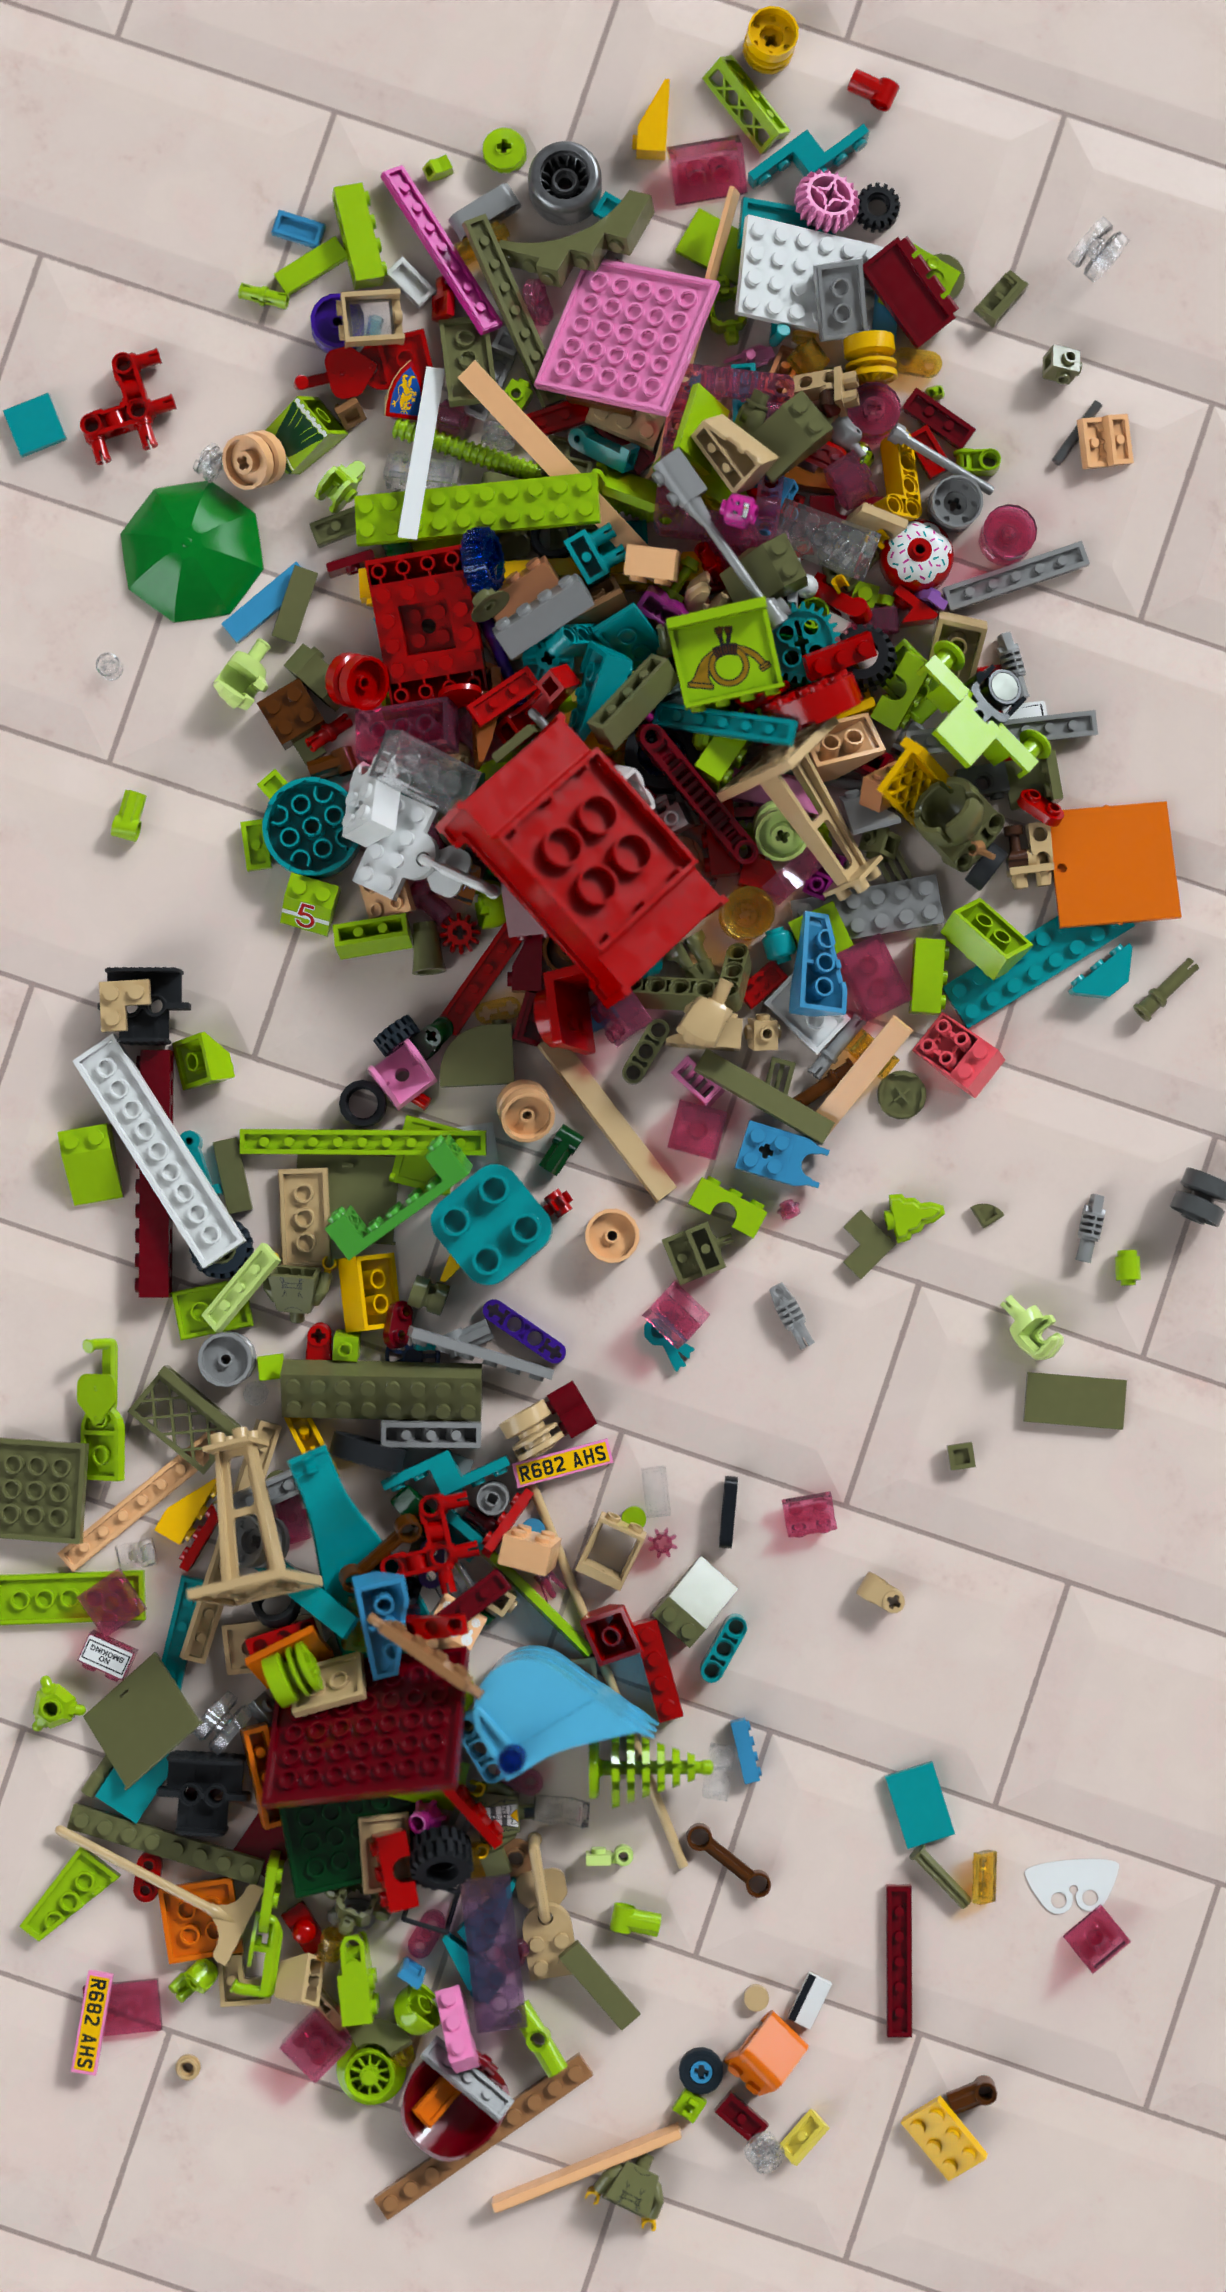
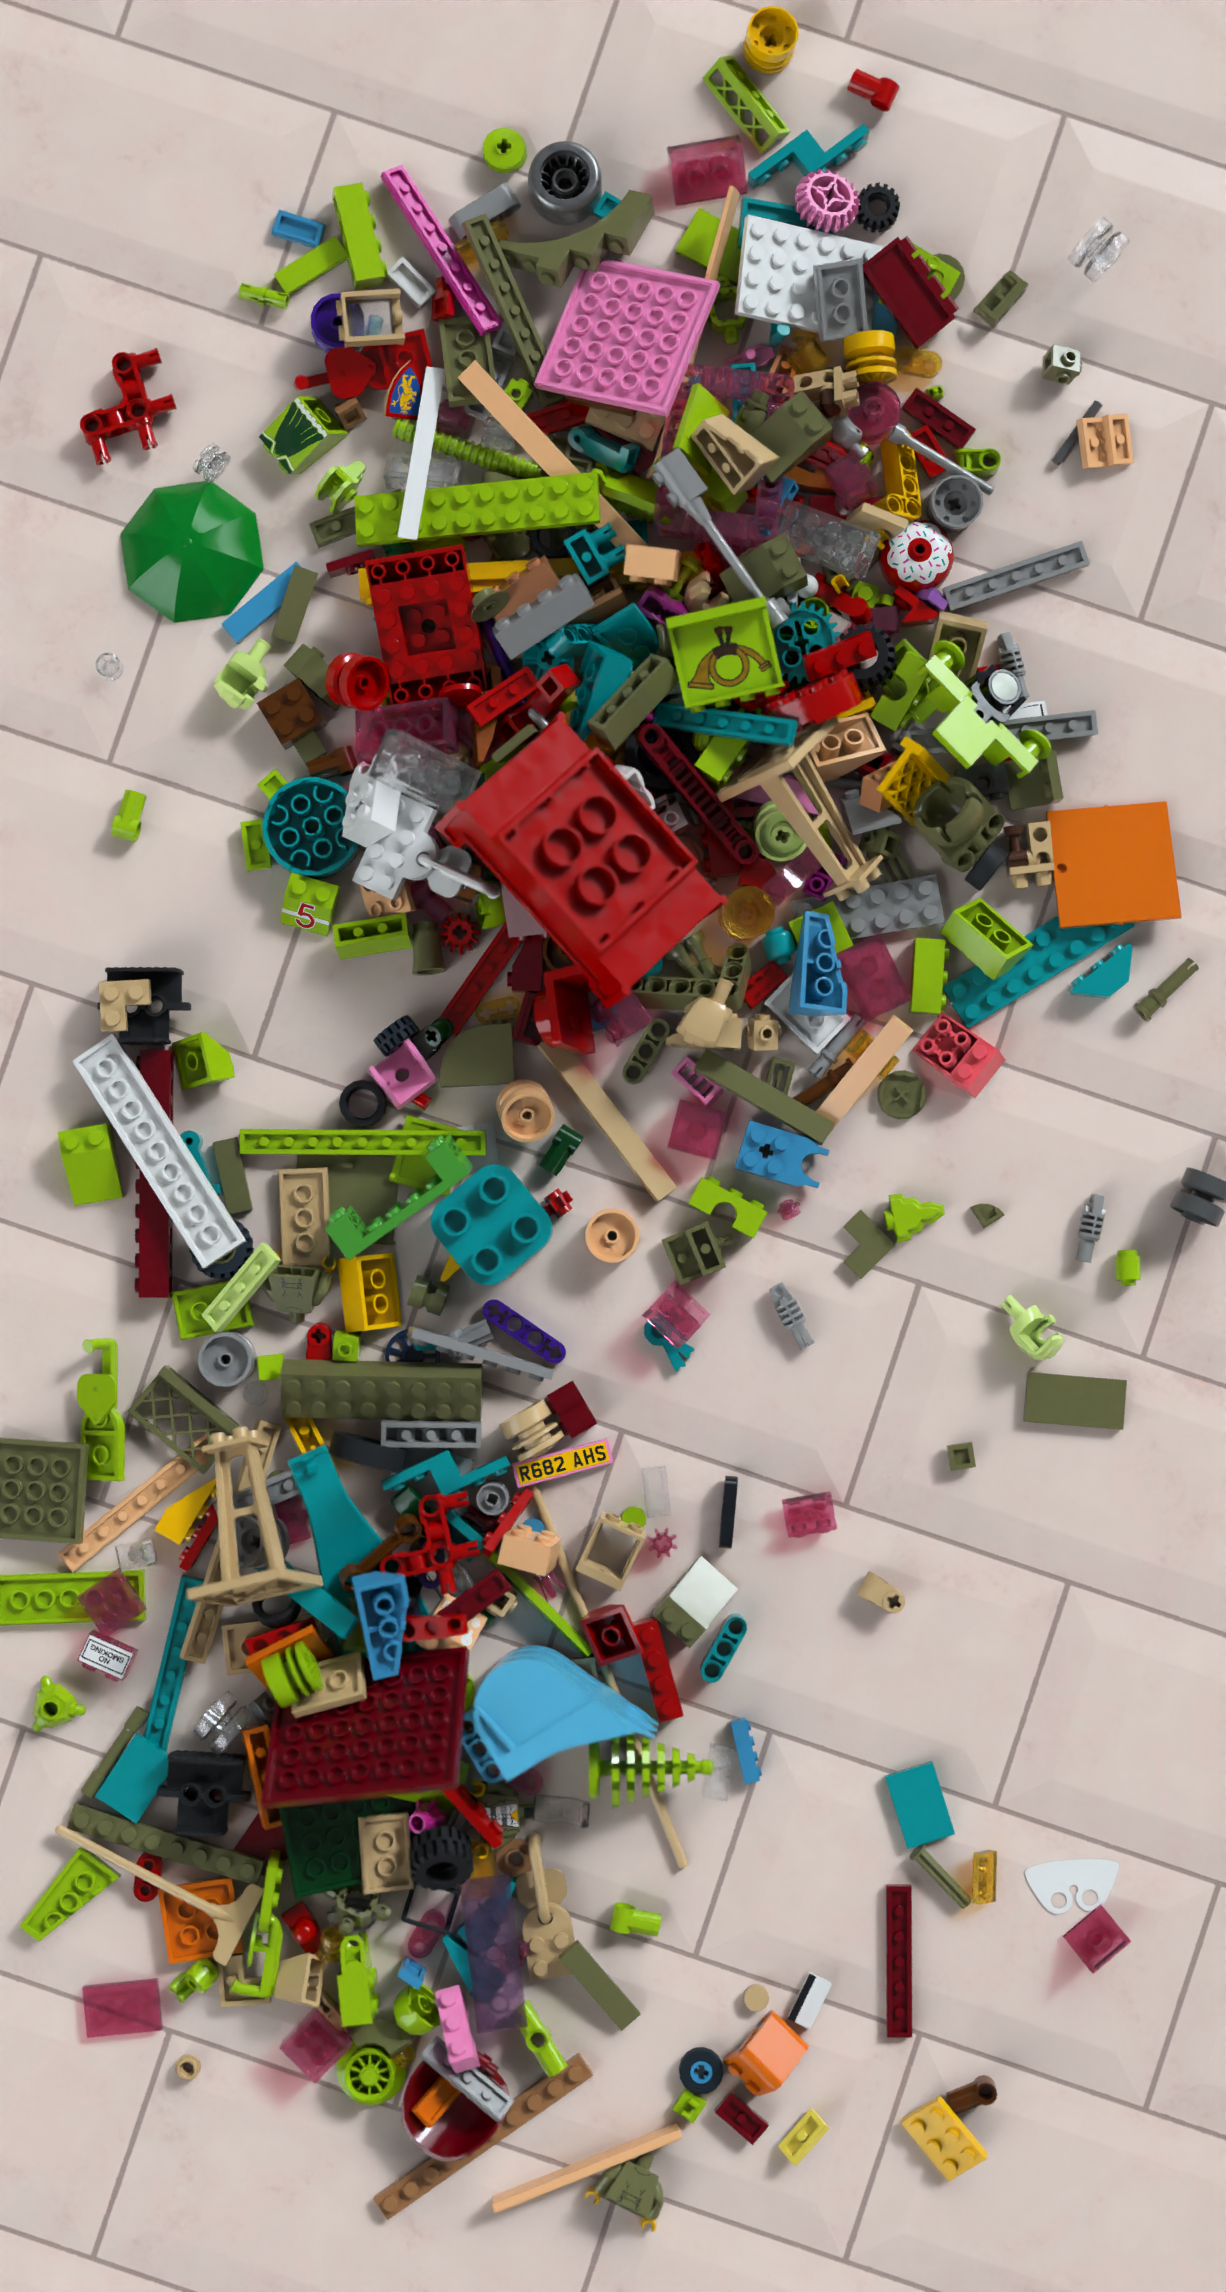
(35, 425): teal tile -> none
(92, 2022): tile -> none
(142, 1723): olive piece -> none
(254, 459): light nougat wheel -> none
(329, 732): red pin -> none
(388, 1848): red arch -> none
(396, 1323): dark red plate -> none
(432, 1658): medium nougat plate -> none
(438, 168): lime piece -> none
(482, 559): clear blue gear -> none
(496, 1863): olive tile -> none
(514, 1754): clear blue wheel -> none
(537, 302): clear pink plate -> none
(601, 1857): yellowish green plate -> none
(652, 129): yellow slope -> none
(728, 1860): reddish brown piece -> none
(739, 511): dark pink head -> none
(764, 2152): clear wheel -> none
(981, 850): medium nougat hand -> none
(1021, 530): clear pink wheel -> none
(1040, 807): red plate -> none

